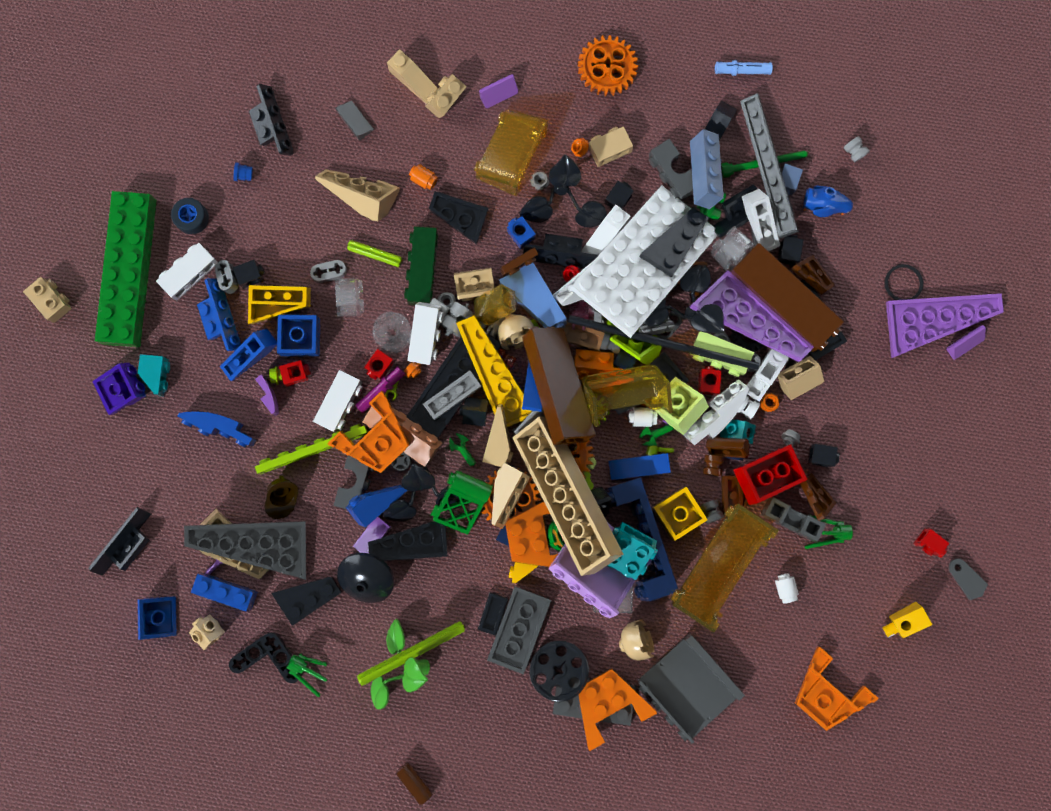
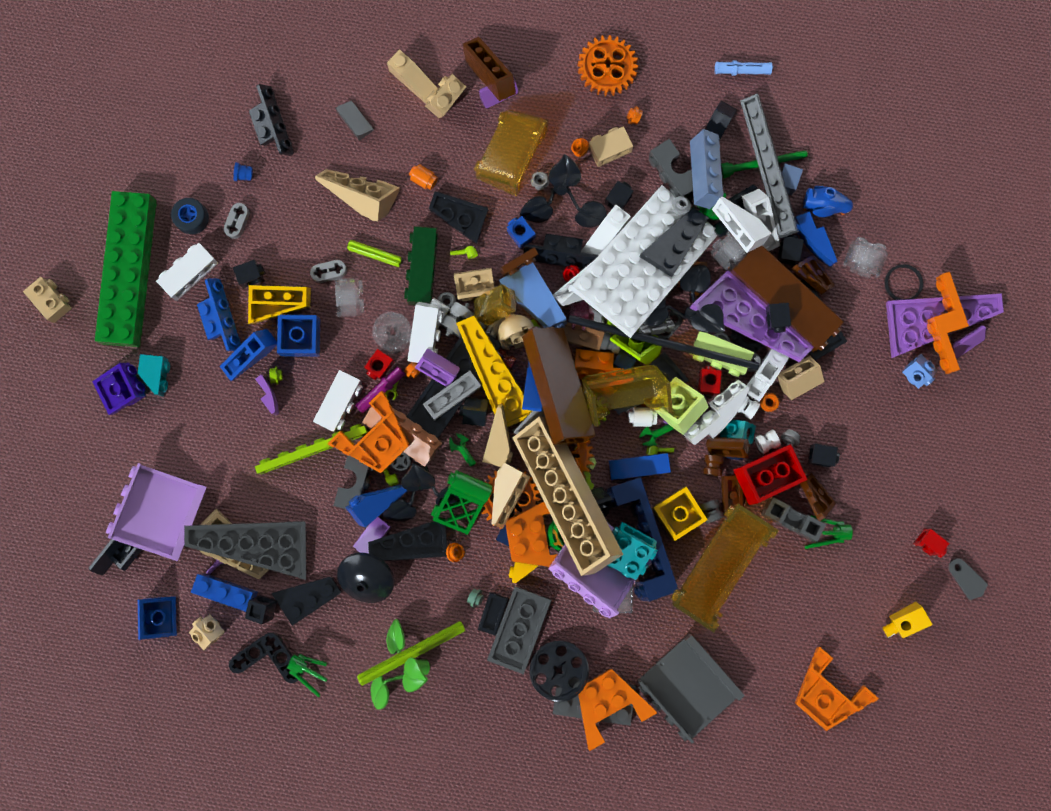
(155, 511): none -> lavender panel
(211, 423): blue slope -> none
(222, 278): dark grey beam -> none
(240, 222): none -> light grey beam
(260, 609): none -> black brick
(280, 498): dark brown piece -> none
(287, 372): red brick -> none
(390, 479): none -> lime hand
(414, 783): reddish brown brick -> none
(437, 367): none -> medium lavender slope
(455, 552): none -> orange plate
(470, 251): none -> lime hand
(475, 598): none -> sand green plate
(489, 68): none -> reddish brown brick
(634, 115): none -> orange plate
(636, 641): tan cylinder -> none
(678, 209): none -> light grey plate
(744, 226): none -> white slope
(767, 441): none -> white wheel
(778, 317): none -> black brick
(787, 588): white brick -> none
(815, 239): none -> blue slope
(857, 149): light grey wheel -> none
(865, 258): none -> clear brick
(920, 371): none -> medium blue brick
(947, 323): none -> orange bracket

